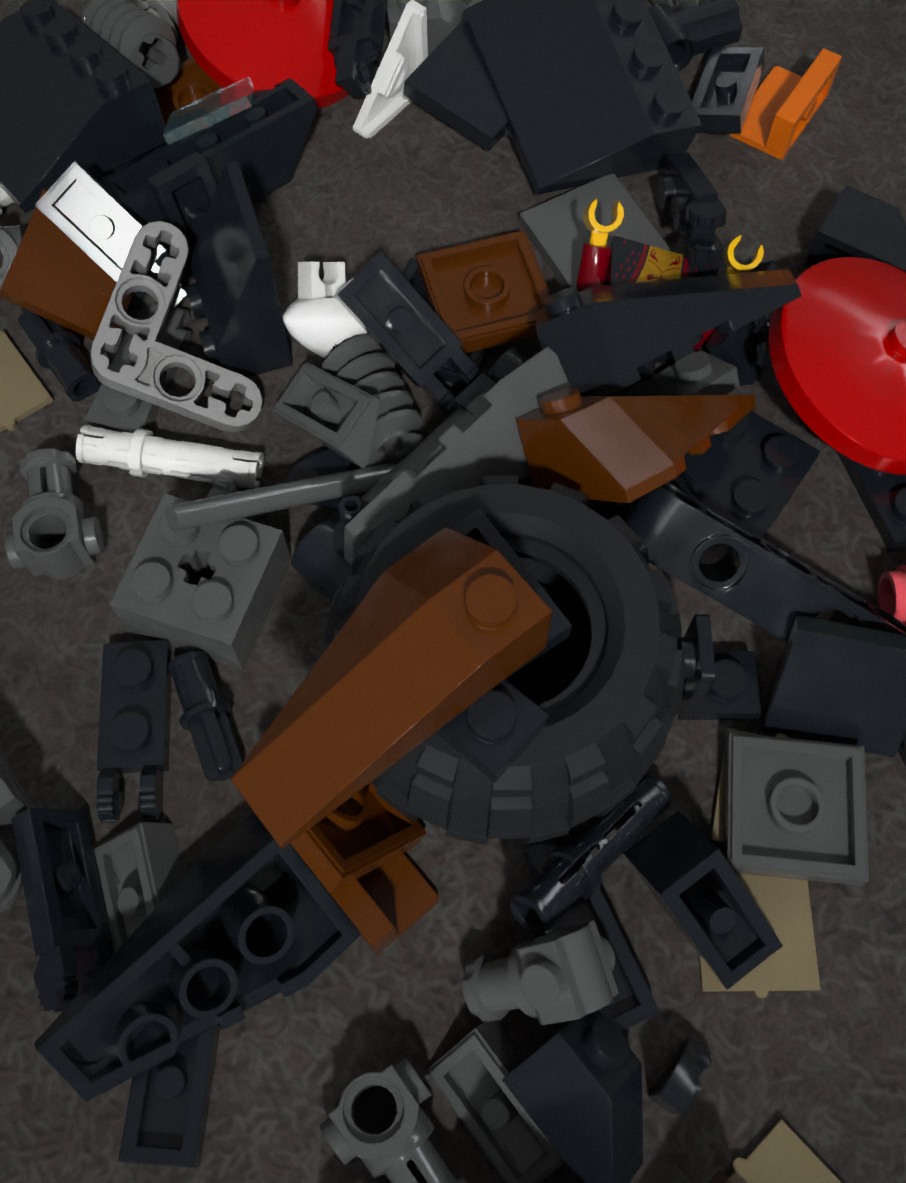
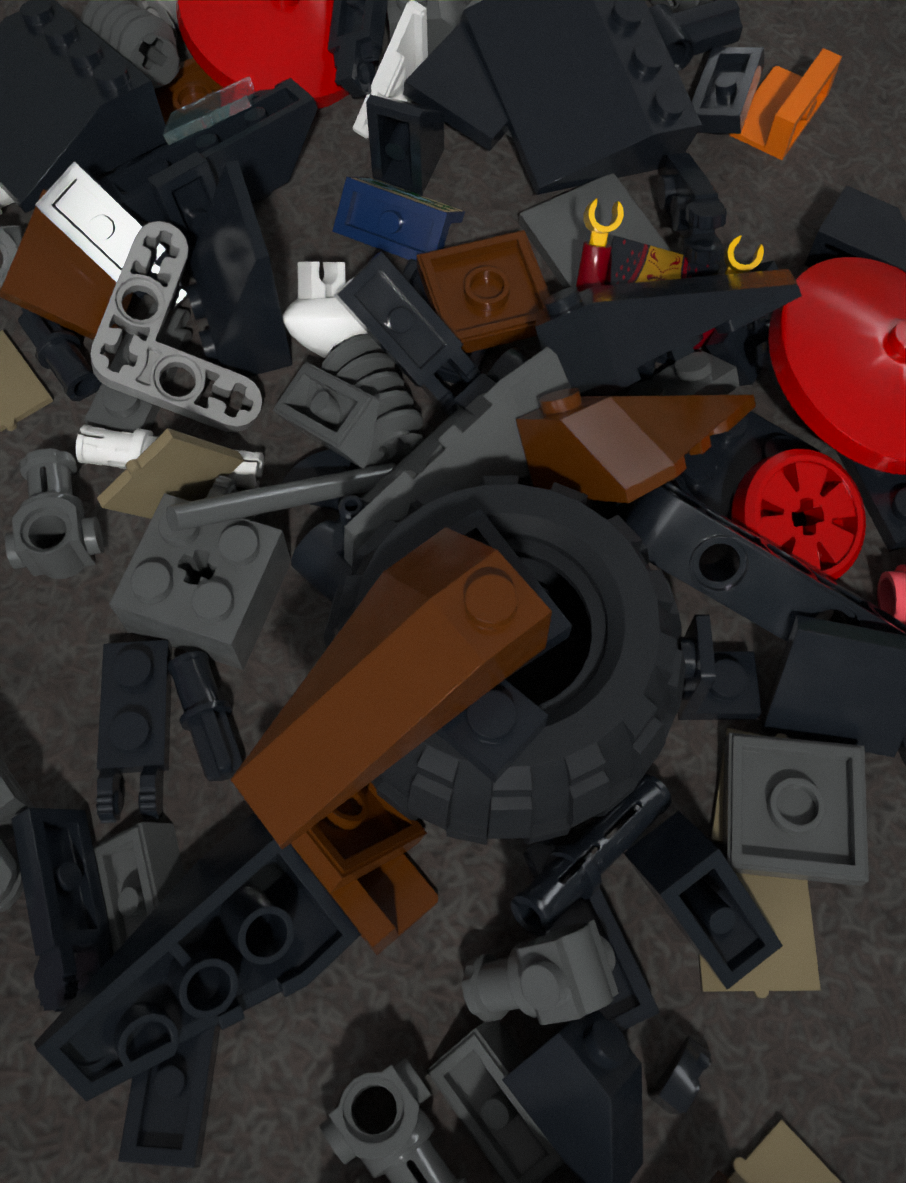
(172, 466): none -> dark tan piece
(393, 218): none -> dark blue panel
(404, 142): none -> black slope
(808, 484): none -> red wheel

